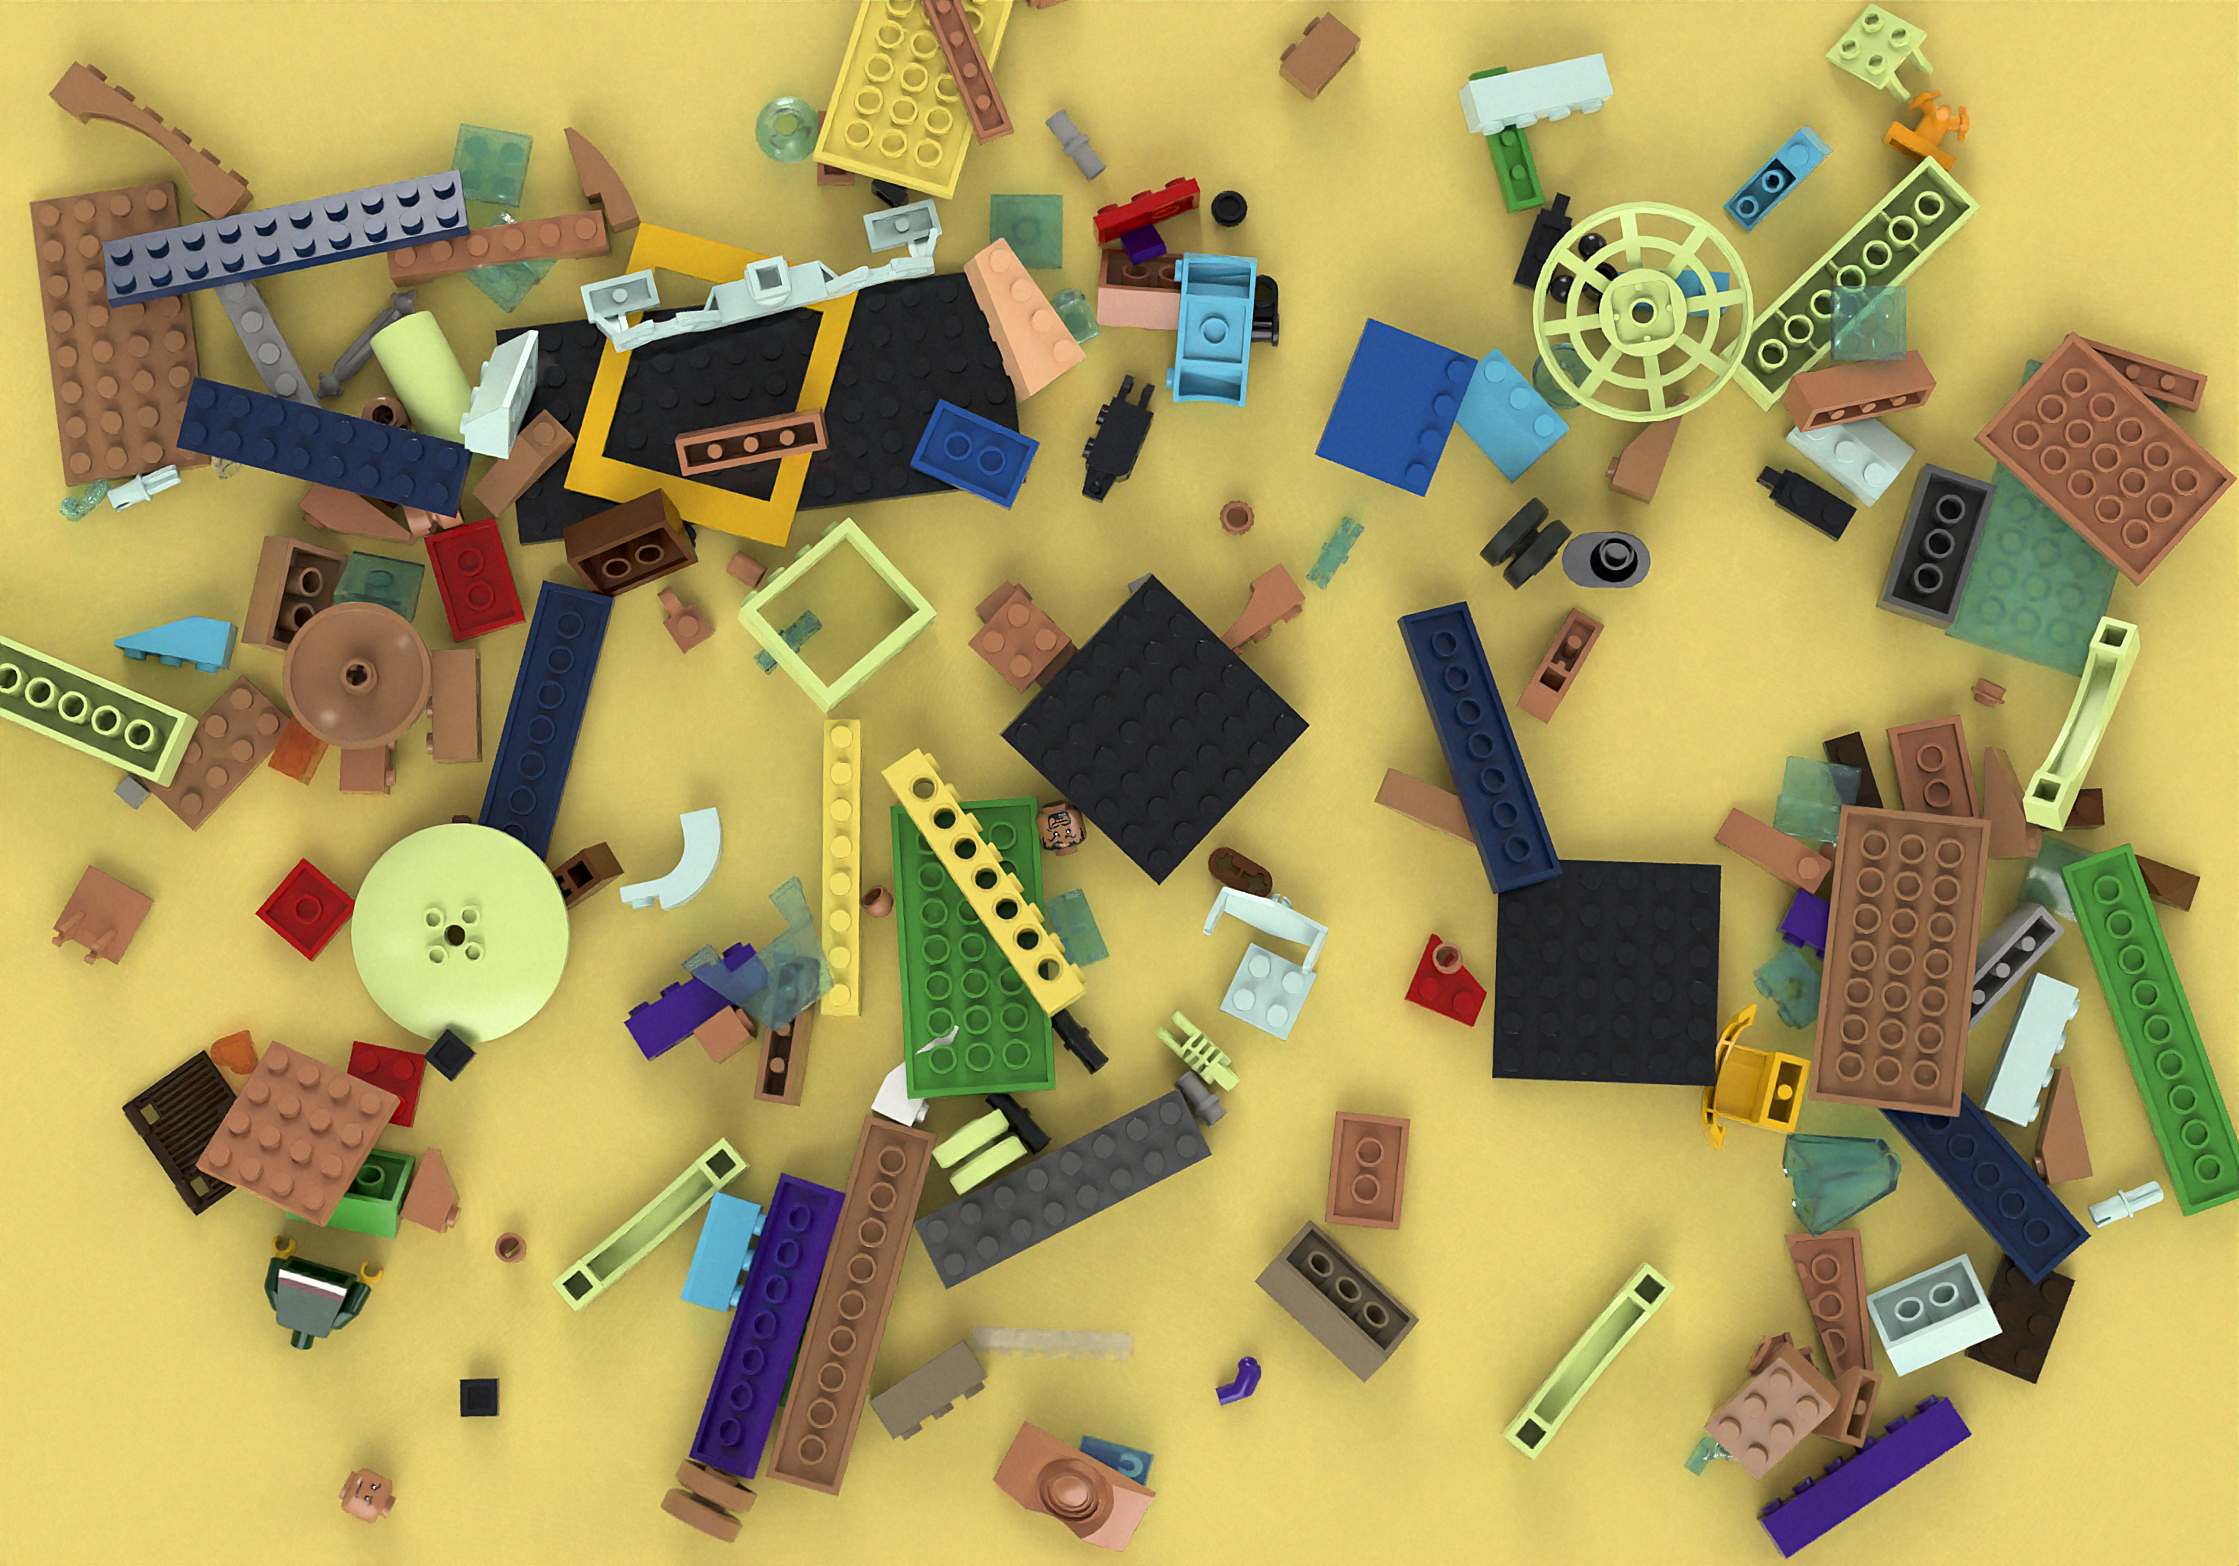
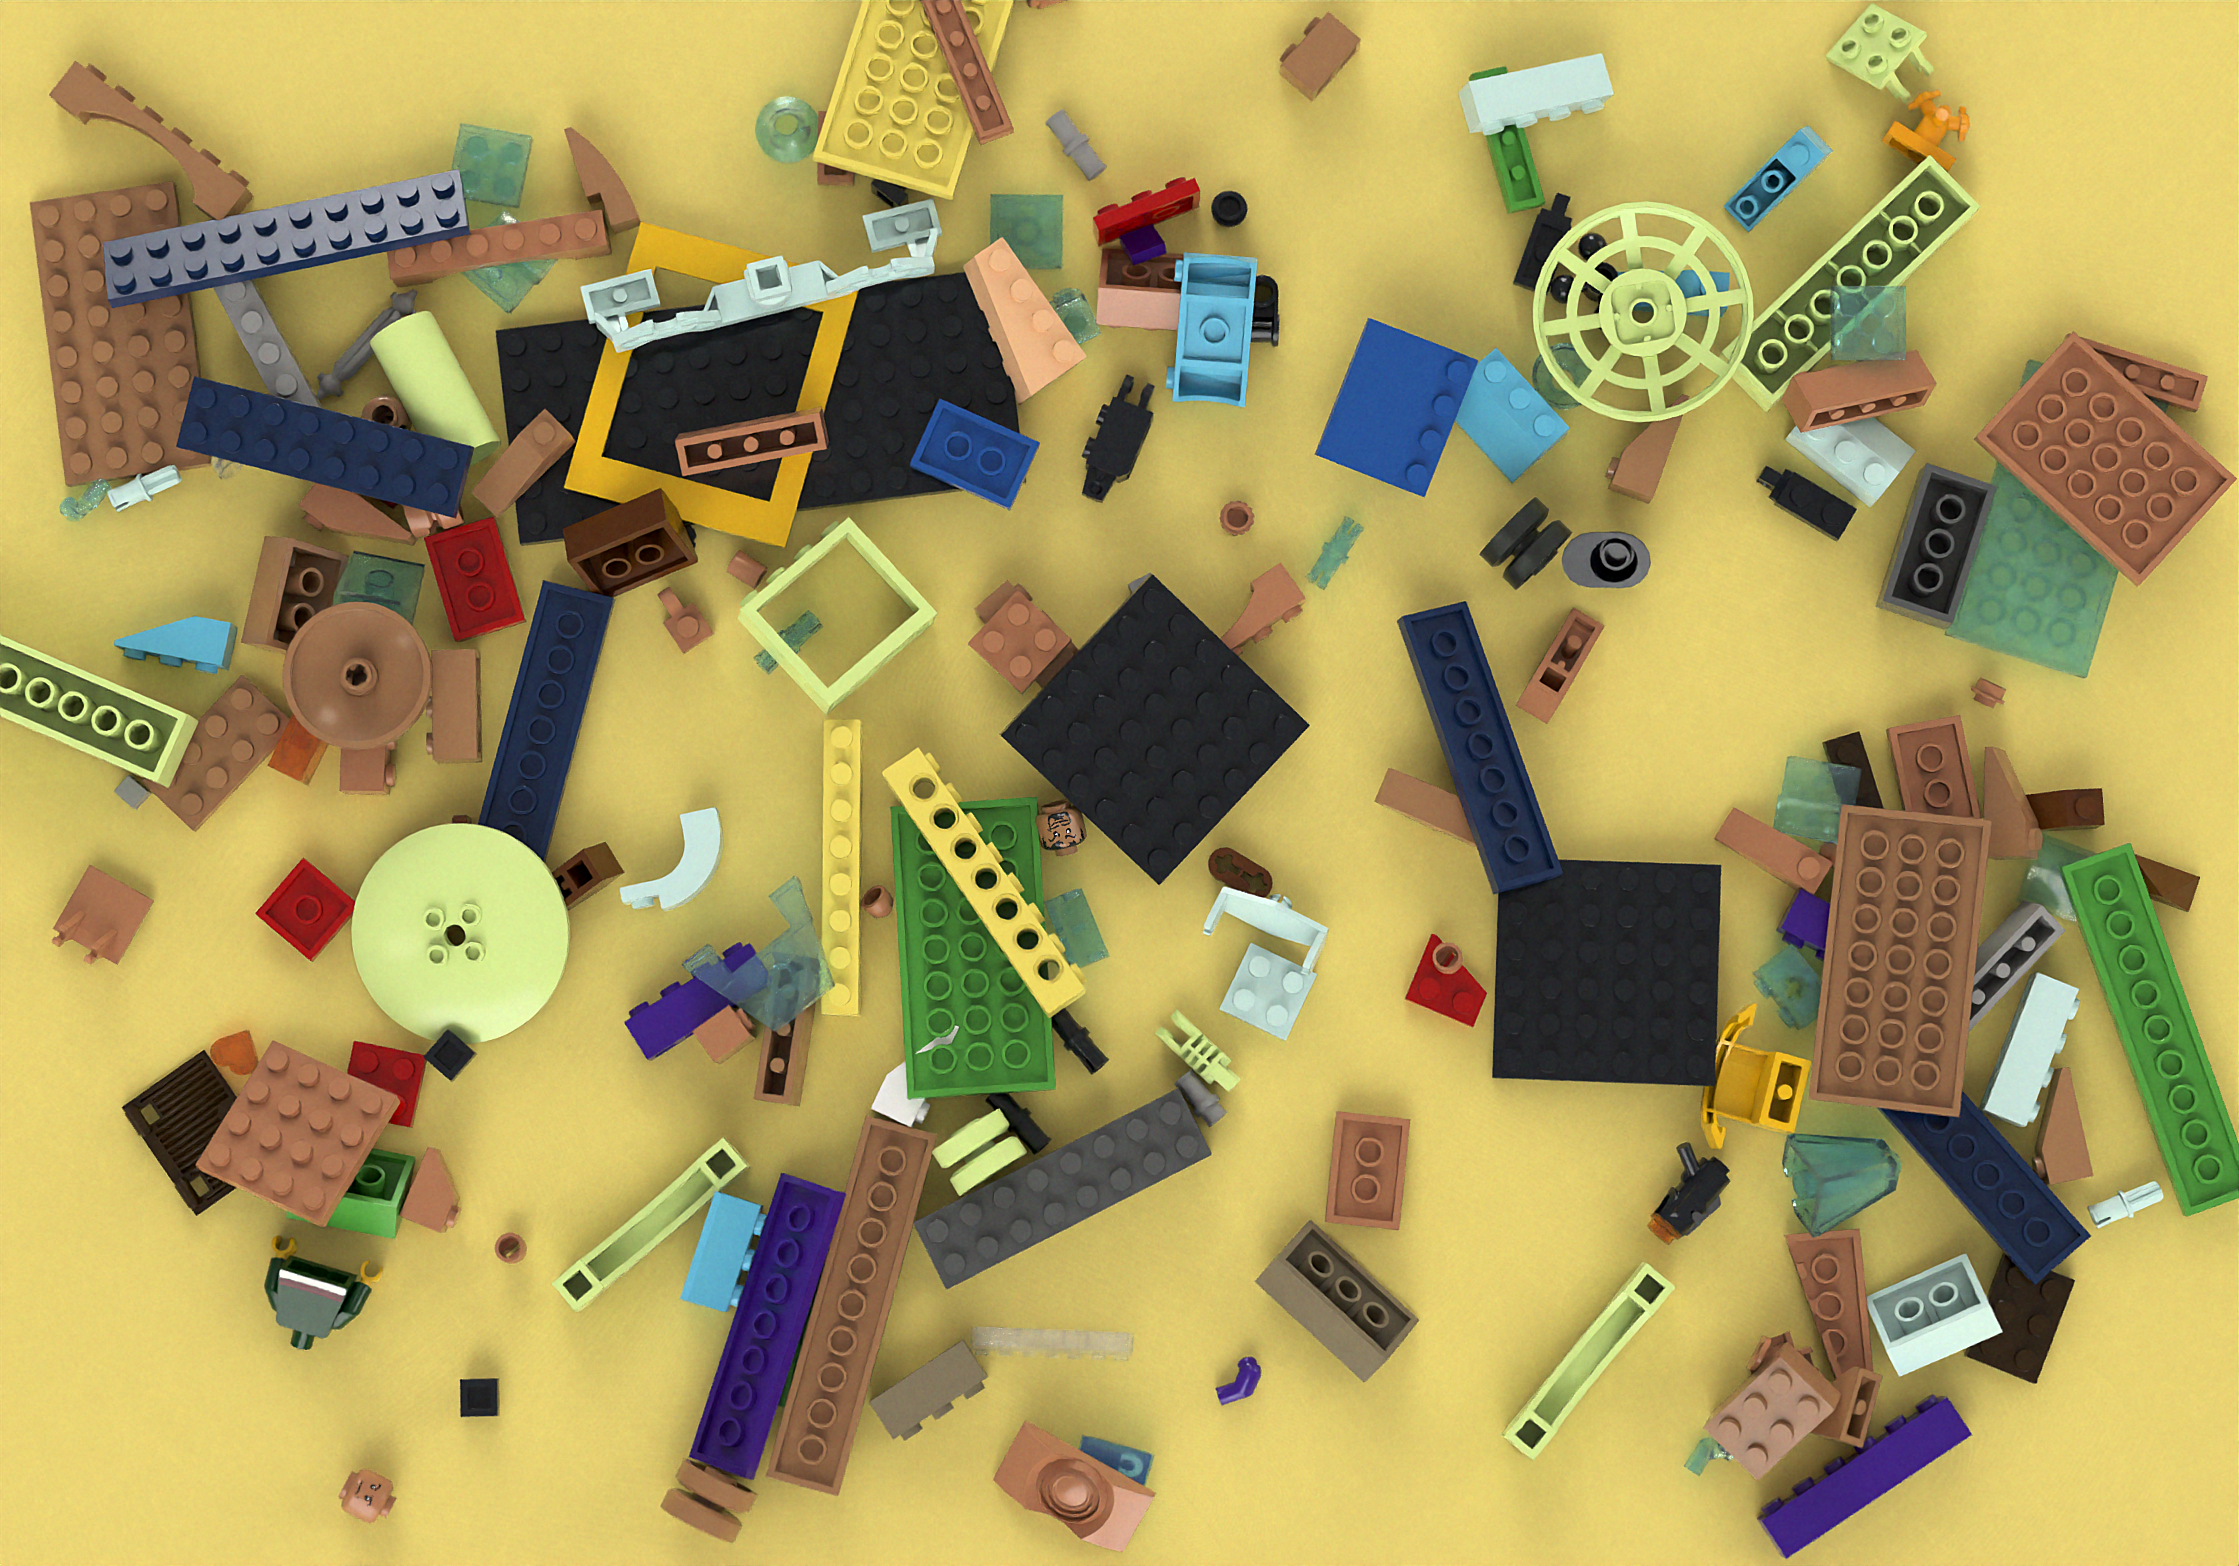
(502, 397): light aqua slope -> none
(1692, 1198): none -> black piece
(2104, 677): yellowish green arch -> none

